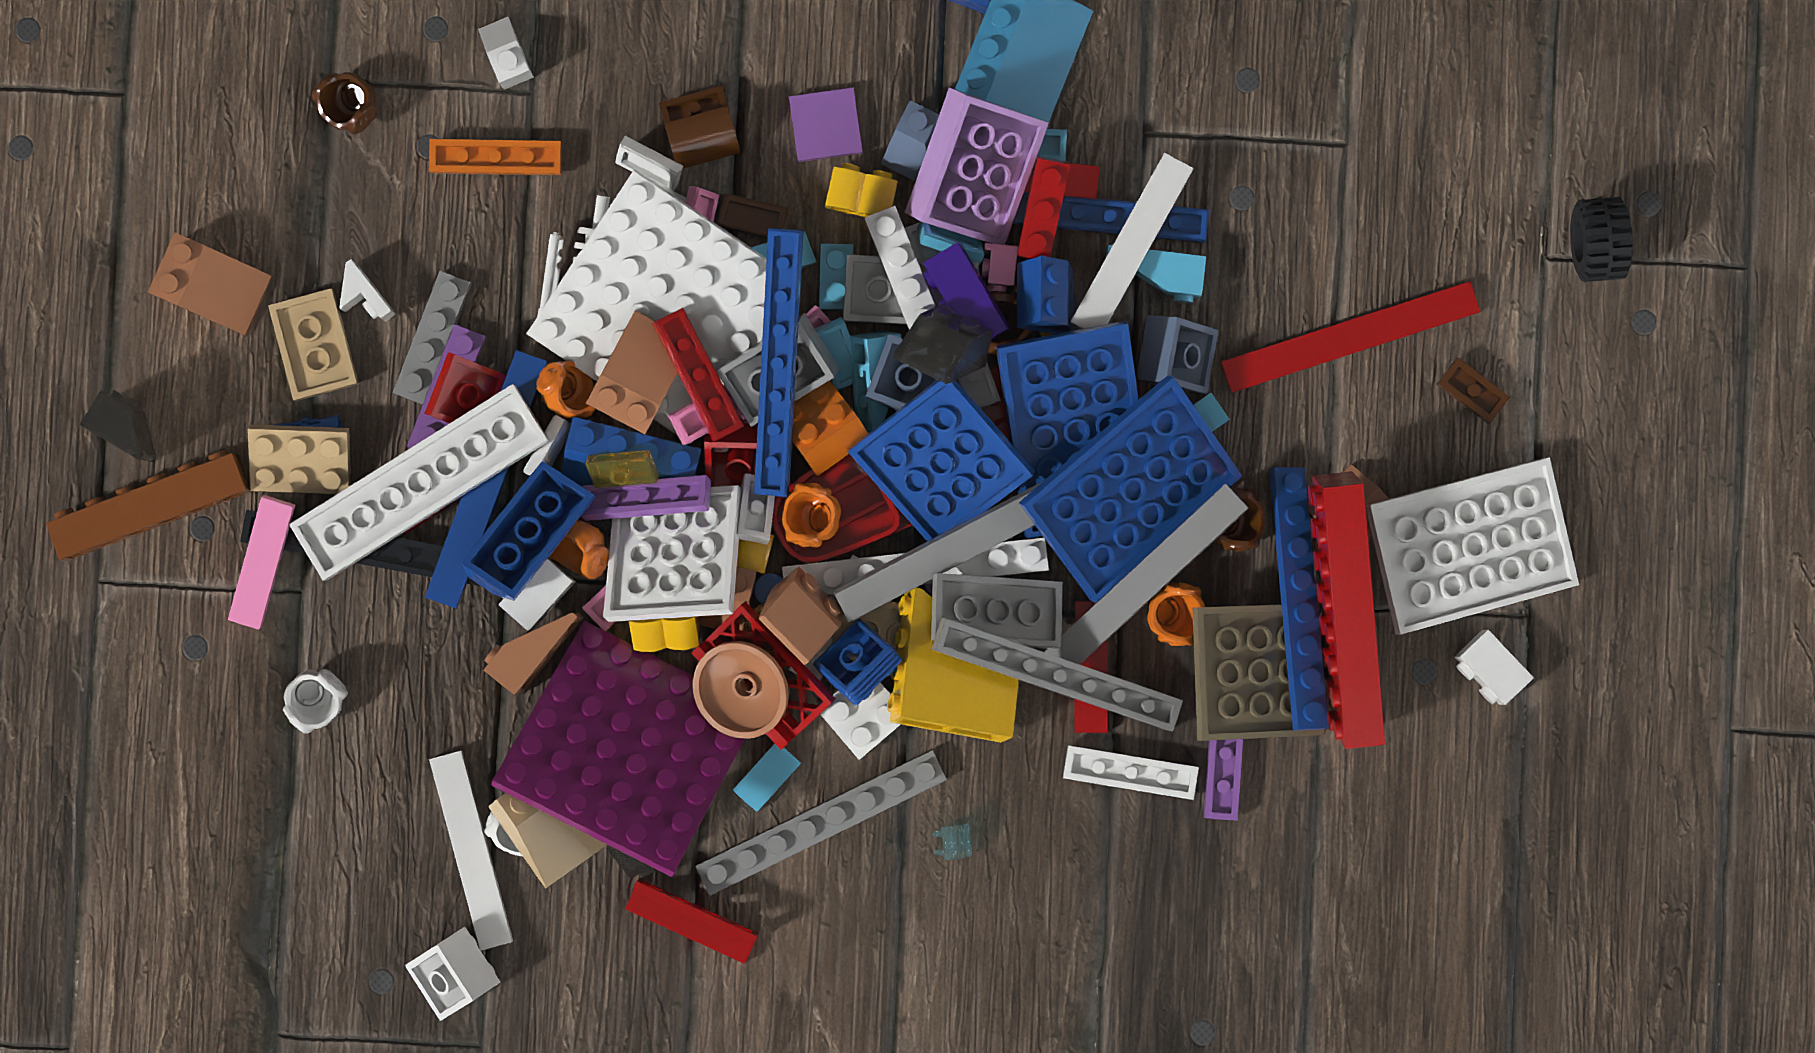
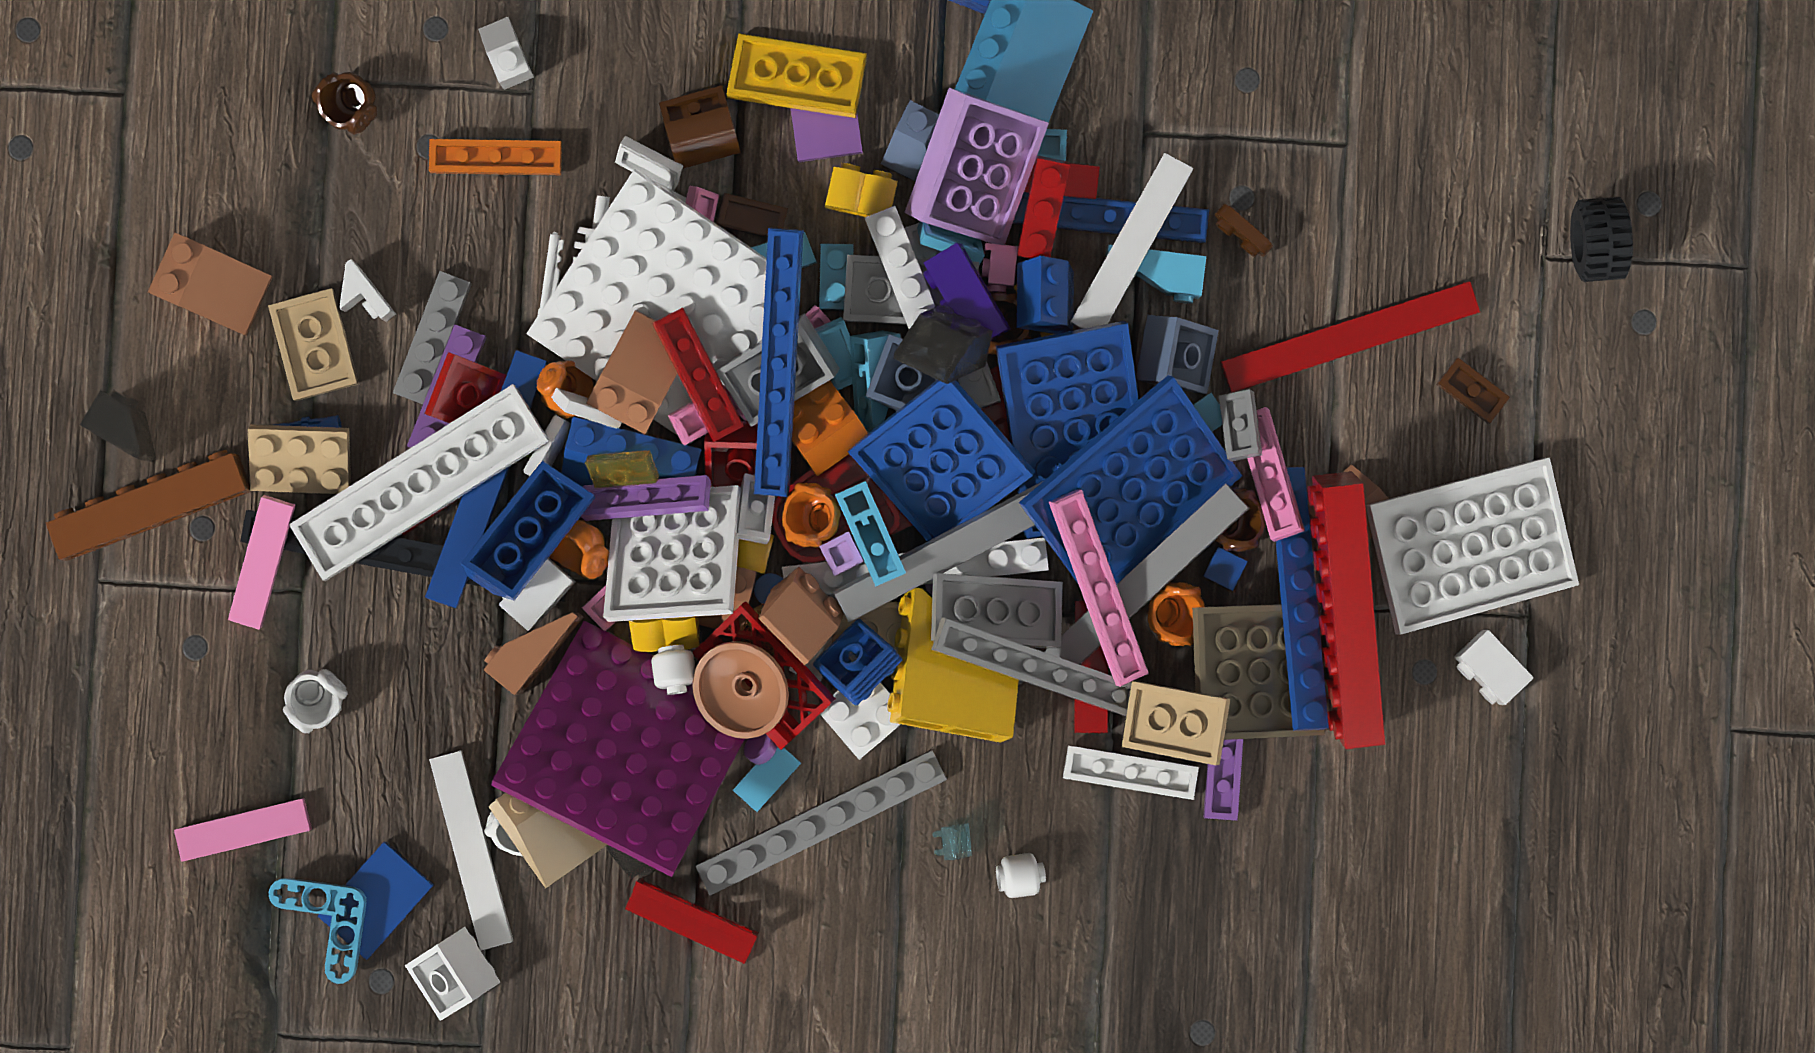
(242, 829): none -> bright pink tile
(333, 907): none -> medium azure beam
(391, 893): none -> blue tile
(577, 406): none -> white tile
(673, 669): none -> white head
(759, 749): none -> medium lavender tile
(797, 75): none -> yellow tile
(842, 553): none -> lavender plate
(870, 533): none -> medium azure slope
(1020, 875): none -> white head
(1098, 587): none -> bright pink tile
(1176, 723): none -> tan plate
(1225, 568): none -> blue tile
(1233, 223): none -> reddish brown plate
(1240, 425): none -> light grey plate
(1274, 483): none -> bright pink tile

